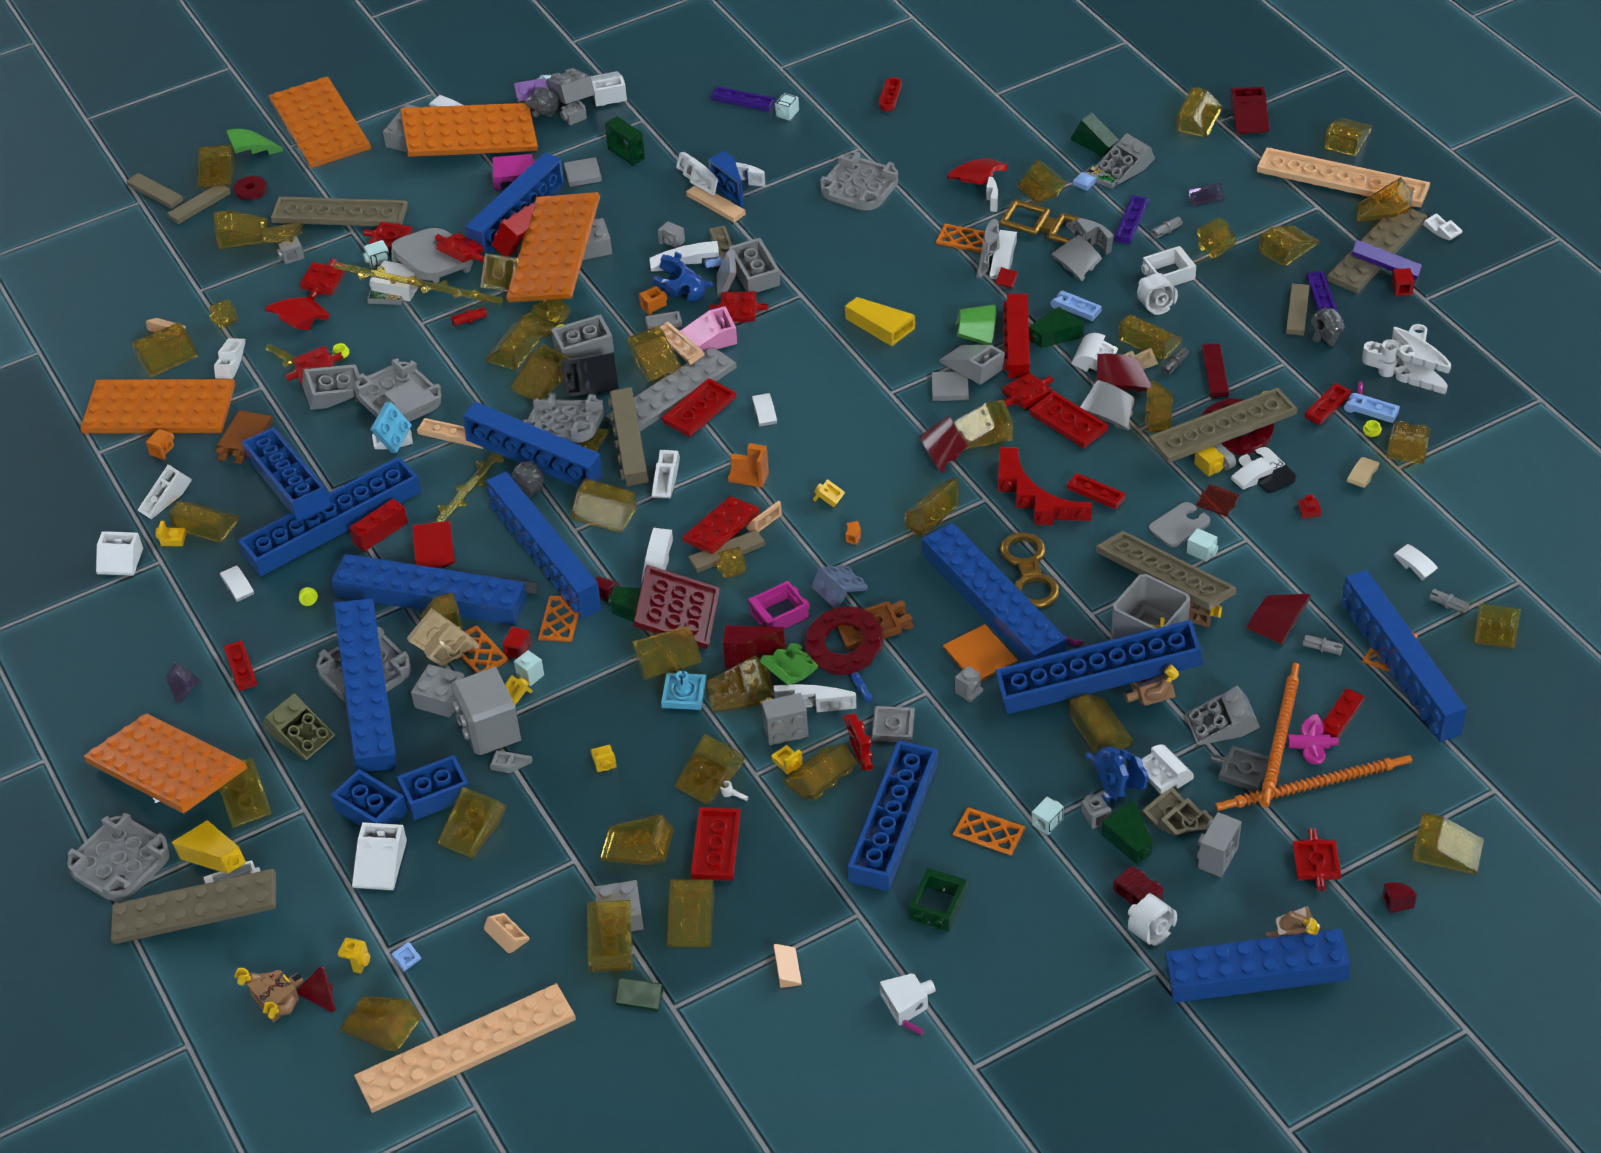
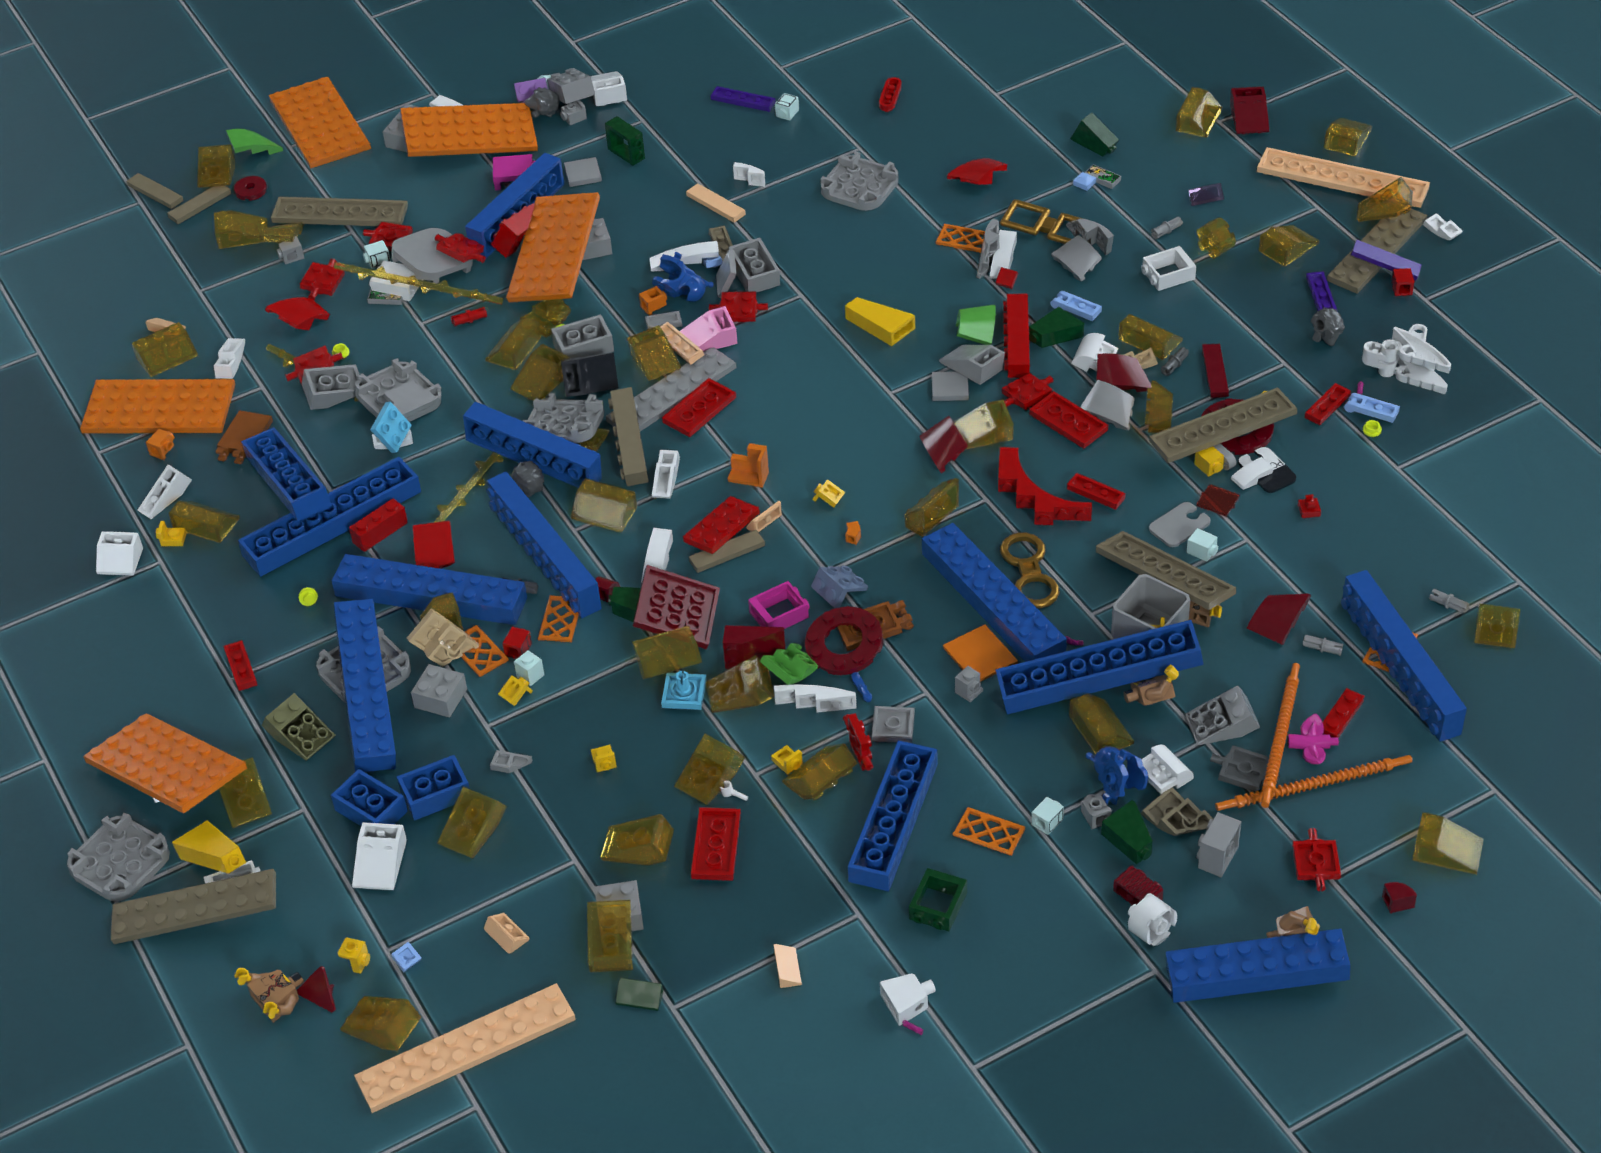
(181, 682): clear purple slope -> none
(223, 313): clear yellow brick -> none
(237, 583): white slope -> none
(444, 431): light nougat tile -> none
(485, 711): light grey plate -> none
(498, 272): clear yellow slope -> none
(671, 234): light grey brick -> none
(690, 913): clear yellow slope -> none
(697, 173): white slope -> none
(728, 177): blue slope -> none
(731, 562): clear yellow brick -> none
(764, 409): white slope -> none
(785, 719): light grey brick -> none
(992, 194): white slope -> none
(1041, 182): clear yellow slope -> none
(1127, 158): light grey slope -> none
(1131, 219): dark purple tile -> none
(1157, 293): white brick -> none
(1297, 309): dark tan tile -> none
(1362, 472): tan slope -> none
(1408, 442): clear yellow slope -> none
(1416, 560): white slope -> none

